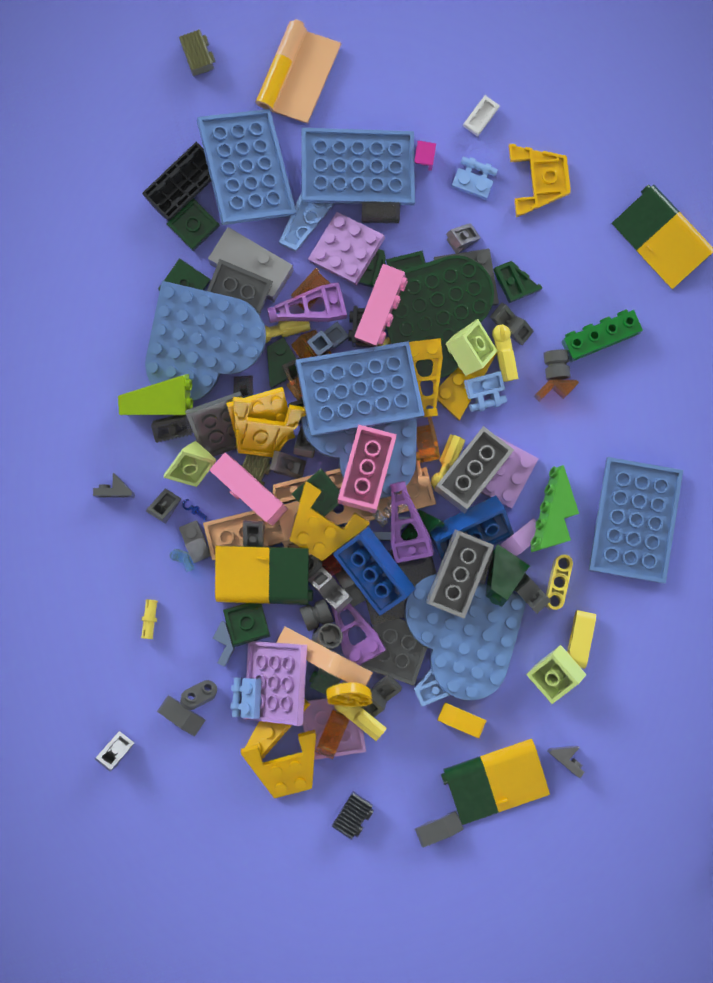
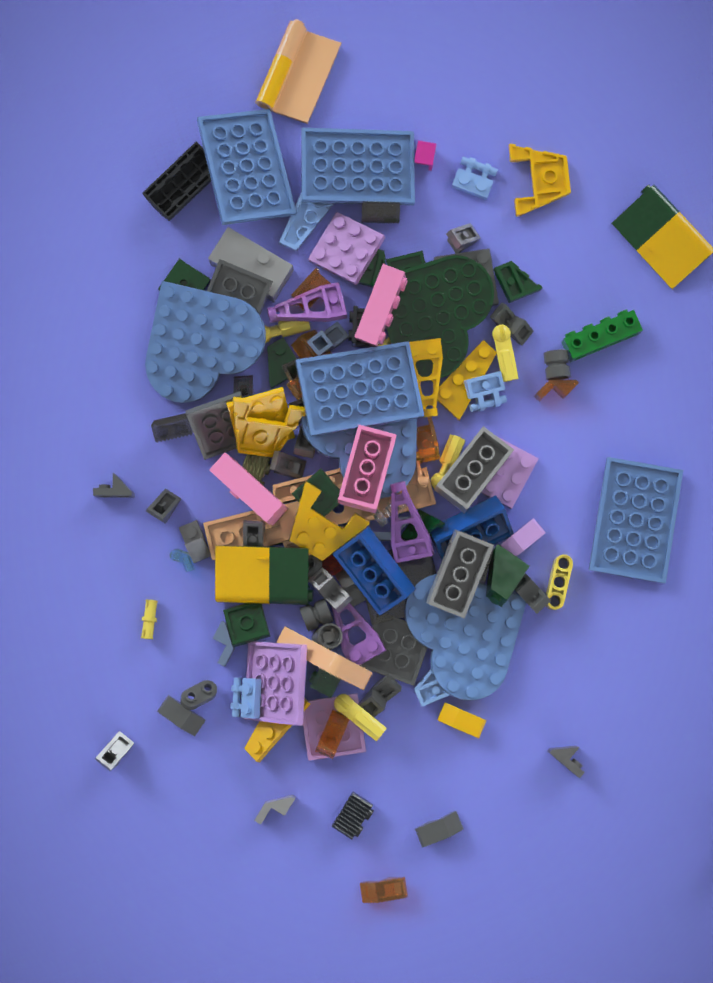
(162, 398): lime slope -> none
(190, 465): yellowish green slope -> none
(193, 224): dark green plate -> none
(195, 510): clear blue hand -> none
(196, 52): olive brick -> none
(280, 805): none -> light grey slope
(288, 773): yellow wing -> none
(349, 695): yellow piece -> none
(384, 890): none -> clear orange slope
(471, 348): yellowish green slope -> none
(481, 115): white plate -> none
(496, 781): door -> none
(556, 674): yellowish green brick -> none
(557, 506): bright green slope -> none
(581, 637): light yellow beam -> none

